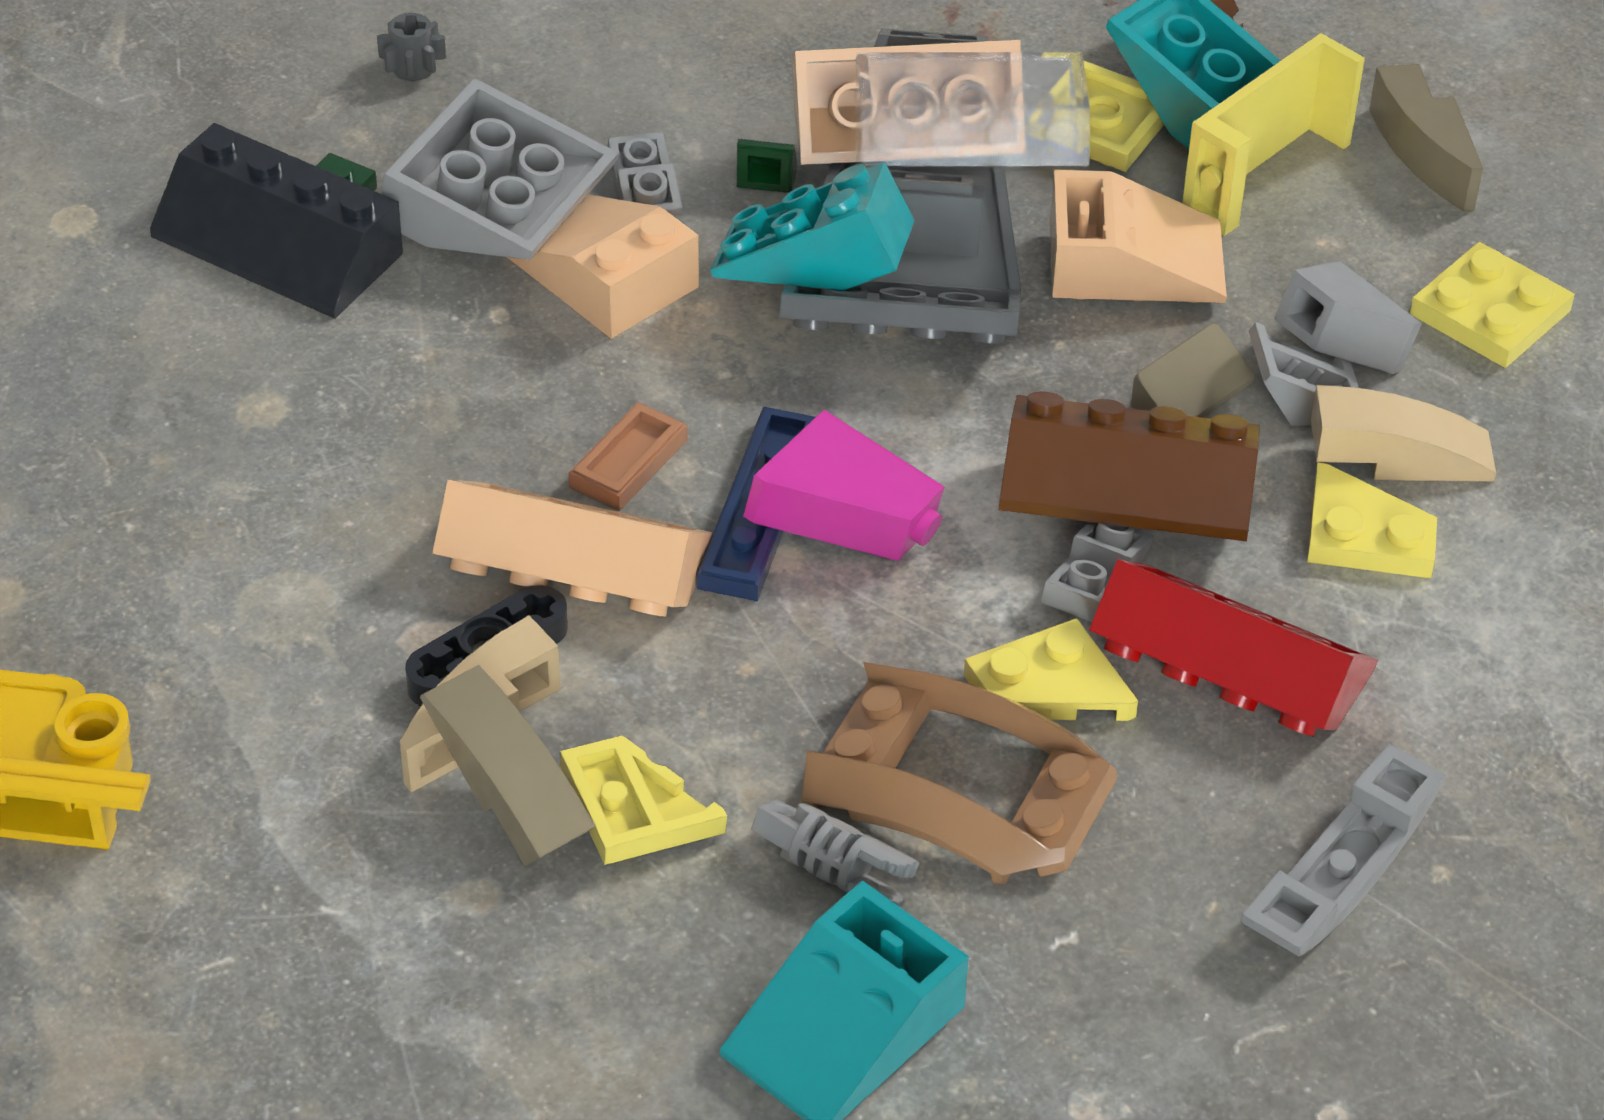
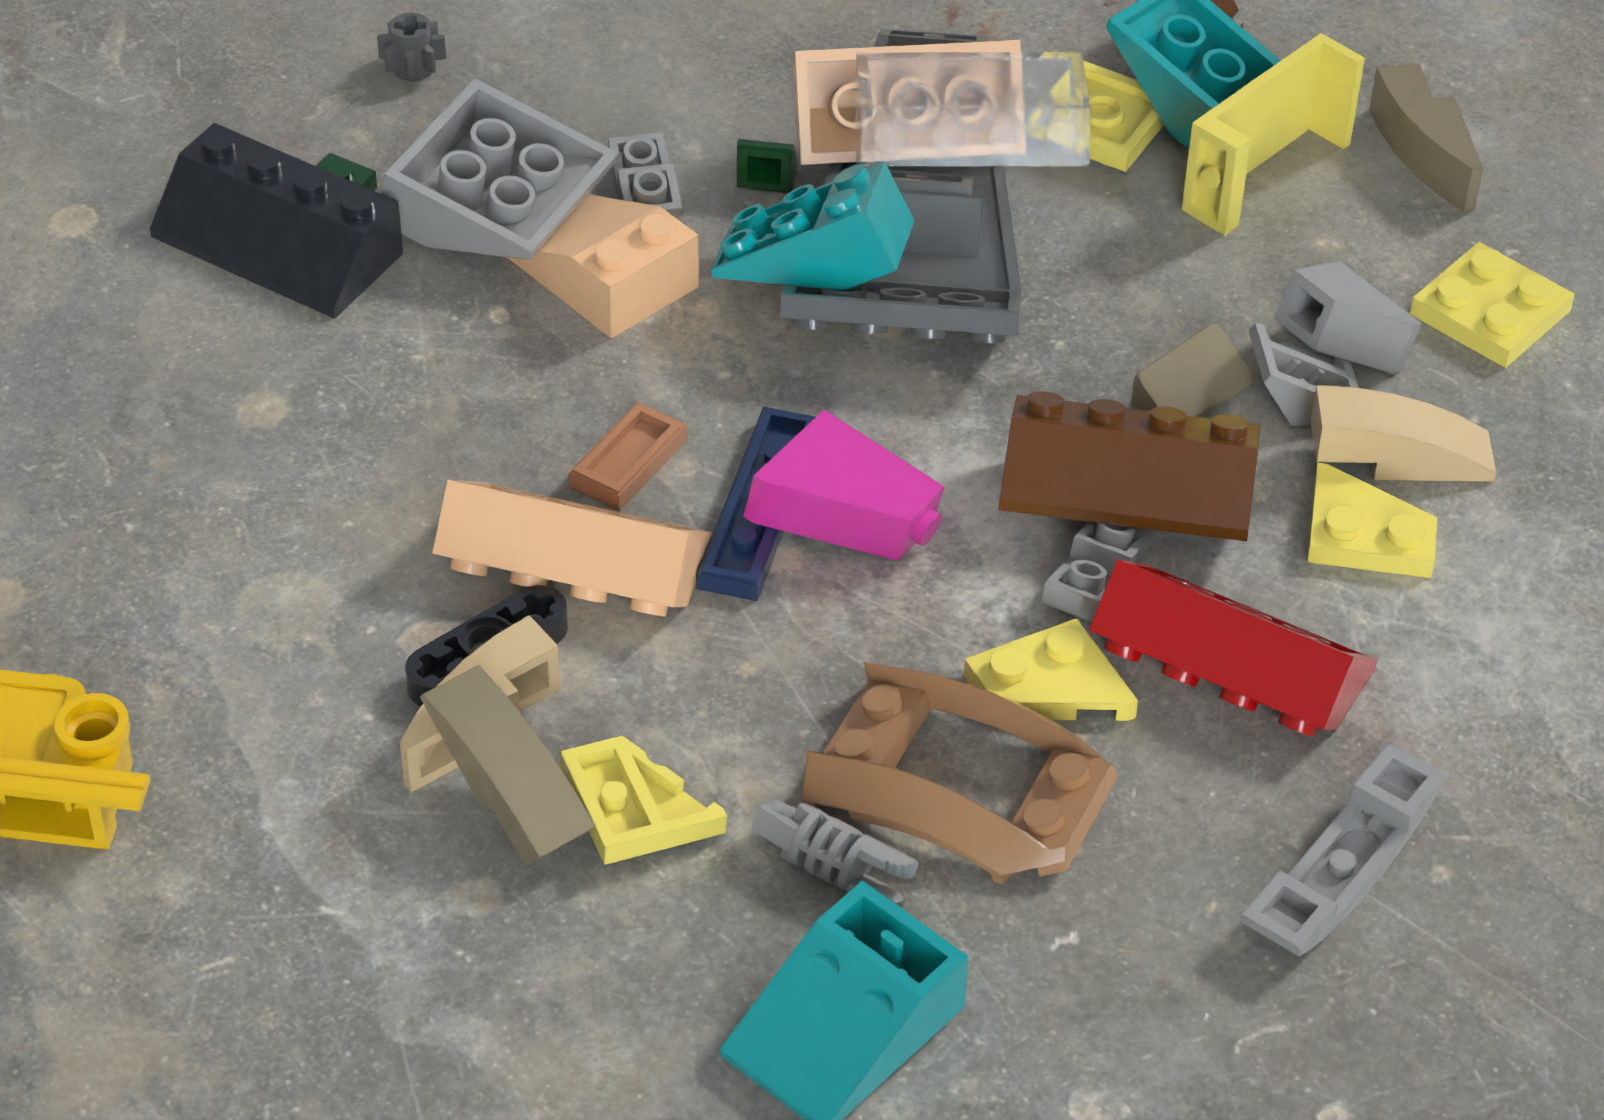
(1130, 242): light nougat slope -> none

